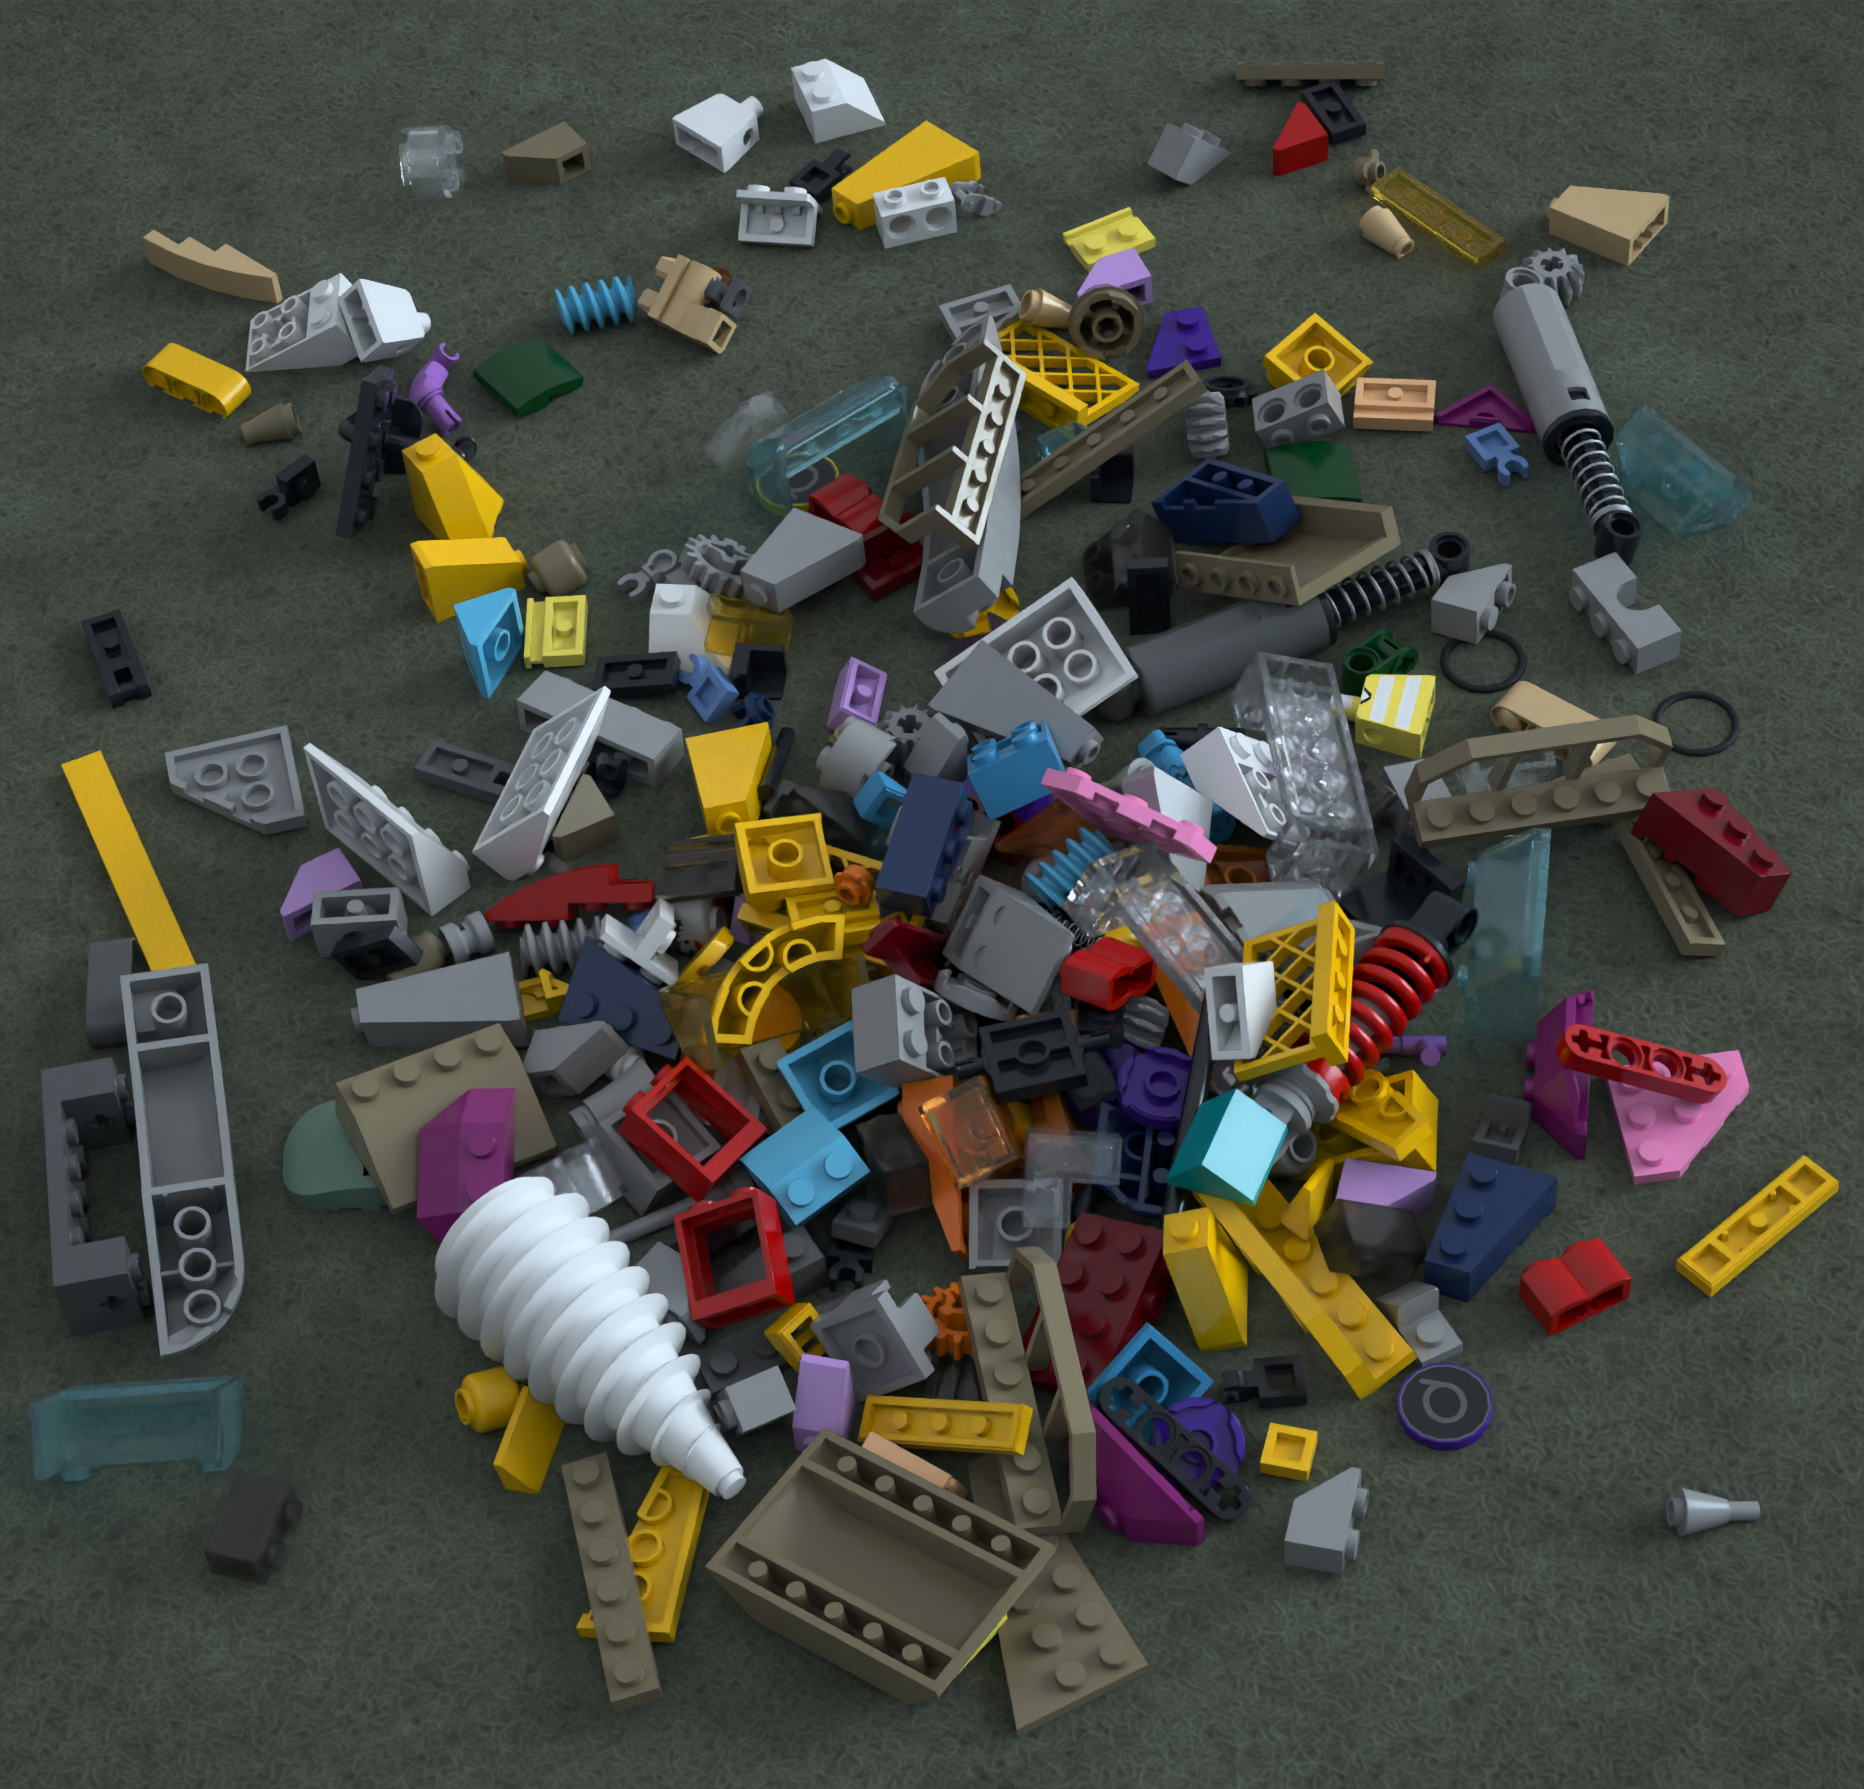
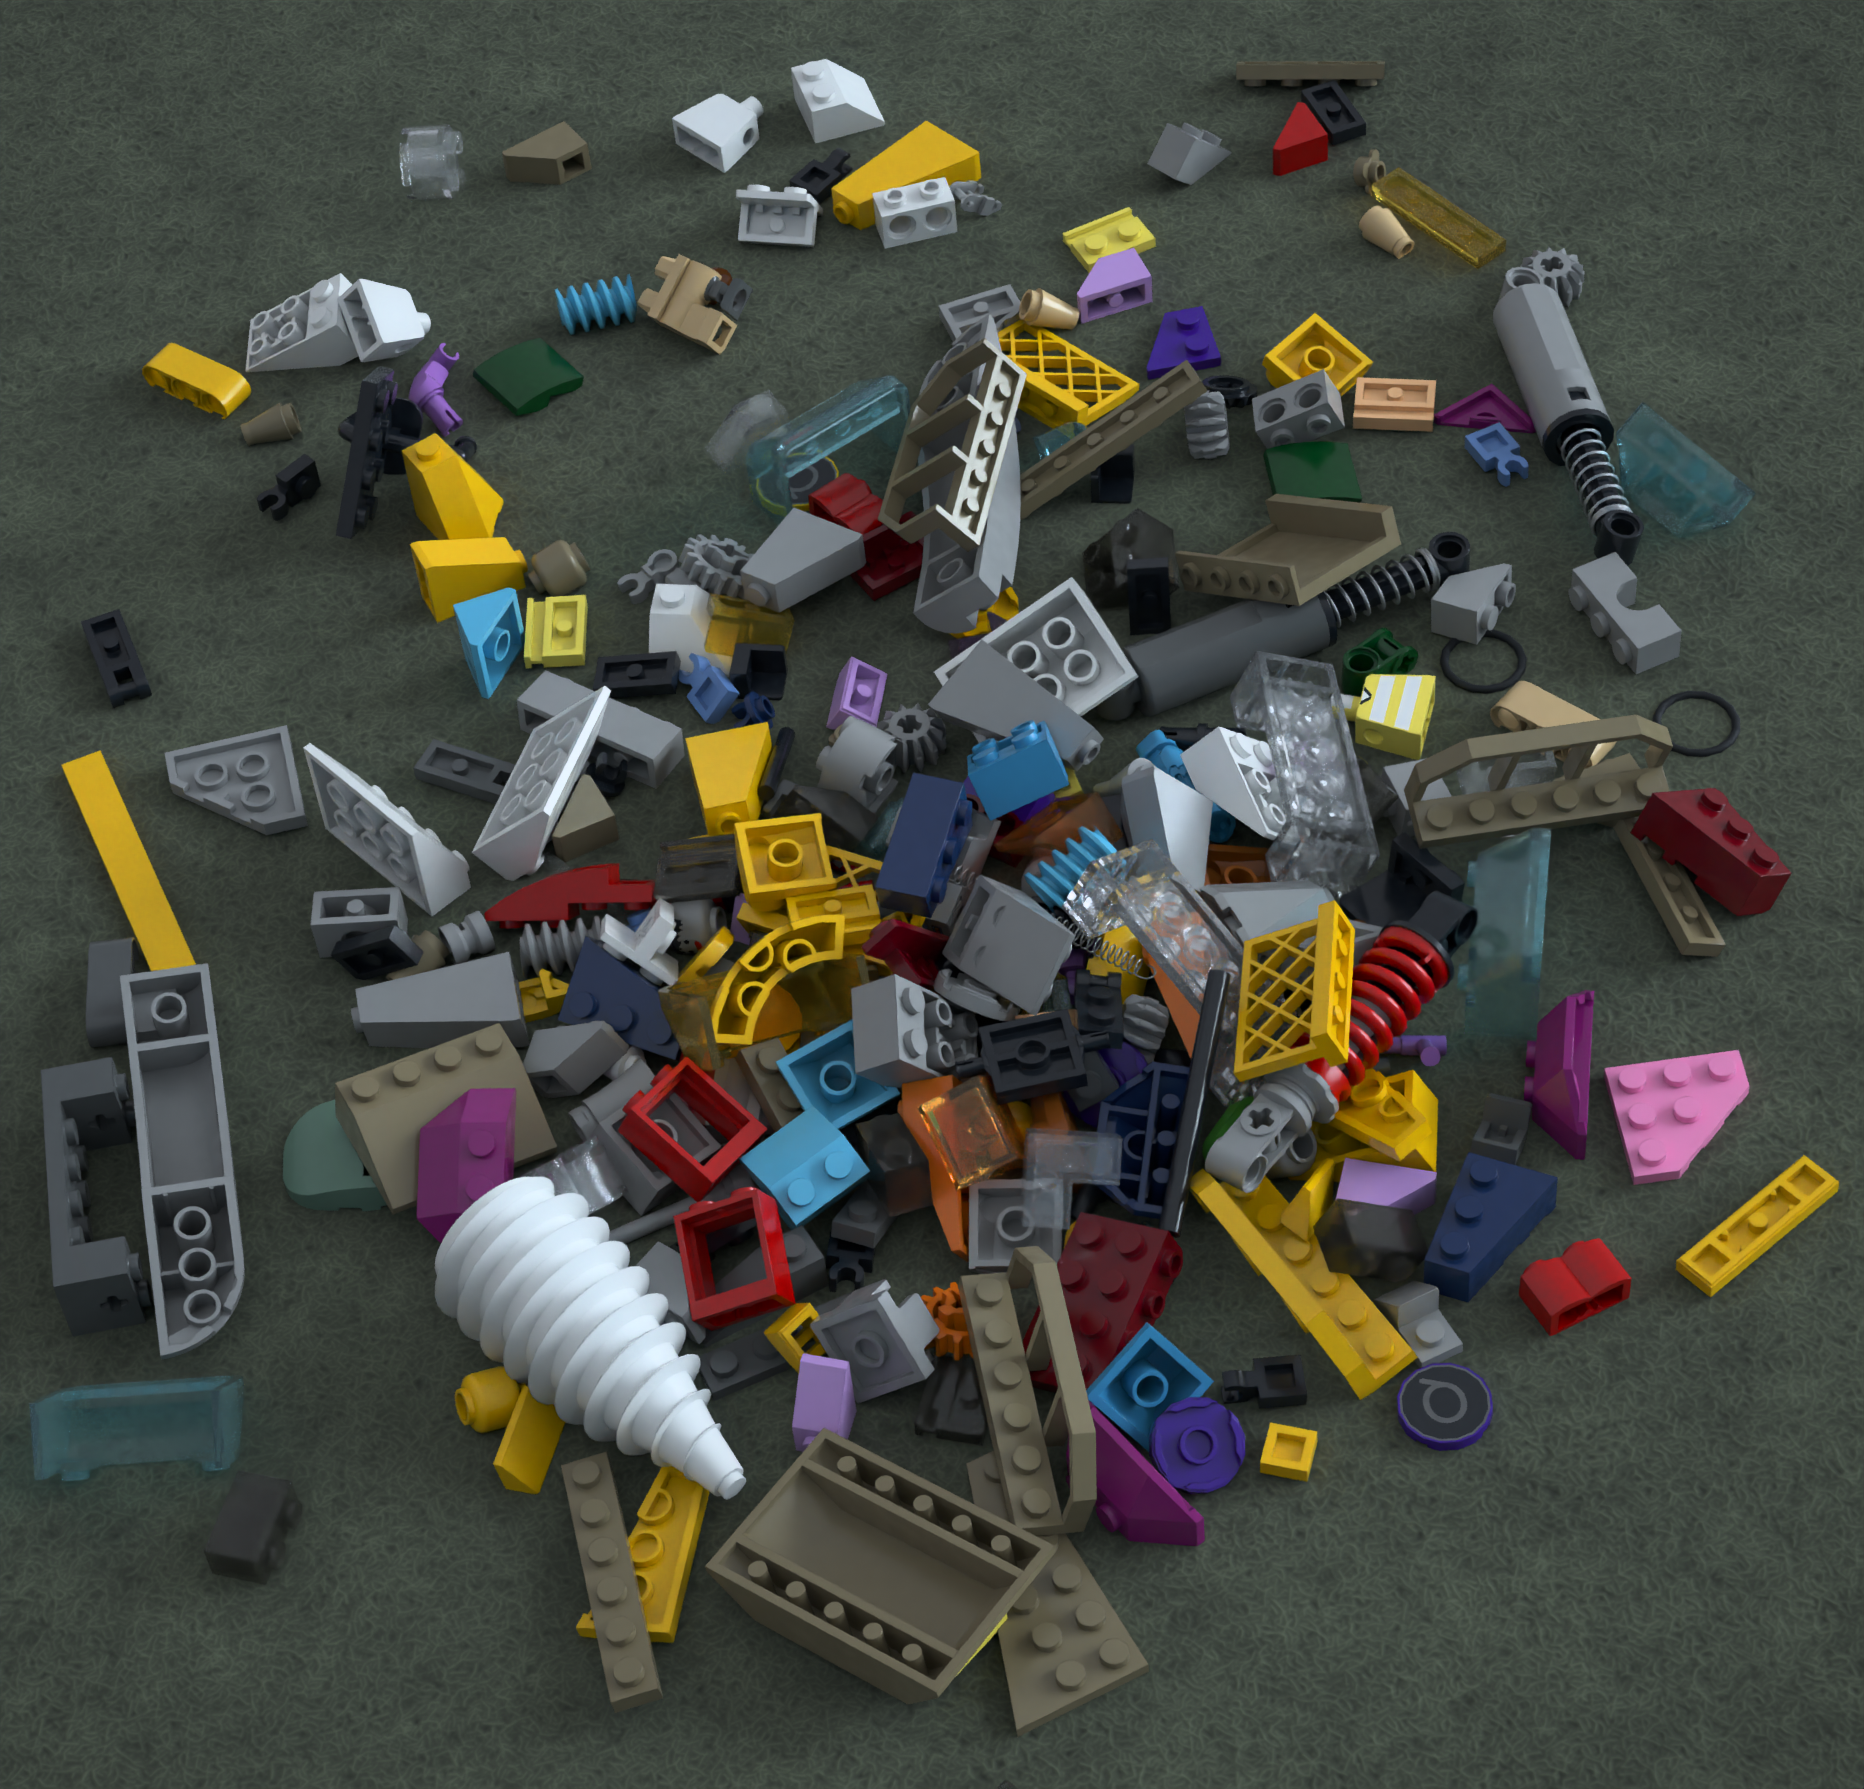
(217, 270): tan slope -> none
(322, 873): lavender slope -> none
(753, 1403): light grey brick -> none
(854, 885): orange plate -> none
(880, 800): dark azure slope -> none
(913, 1464): light nougat plate -> none
(939, 752): light grey slope -> none
(948, 1424): yellow tile -> none
(1106, 321): dark tan cone -> none
(1108, 973): red brick -> none
(1126, 815): bright pink plate -> none
(1154, 1087): dark purple tile -> none
(1177, 1443): black beam -> none
(1207, 1278): yellow slope -> none
(1227, 505): dark blue wedge -> none
(1229, 1149): slope -> none
(1239, 1007): white slope -> none
(1323, 1521): light grey slope -> none
(1579, 1052): red beam -> none
(1608, 220): tan slope -> none
(1699, 1511): light grey cone -> none

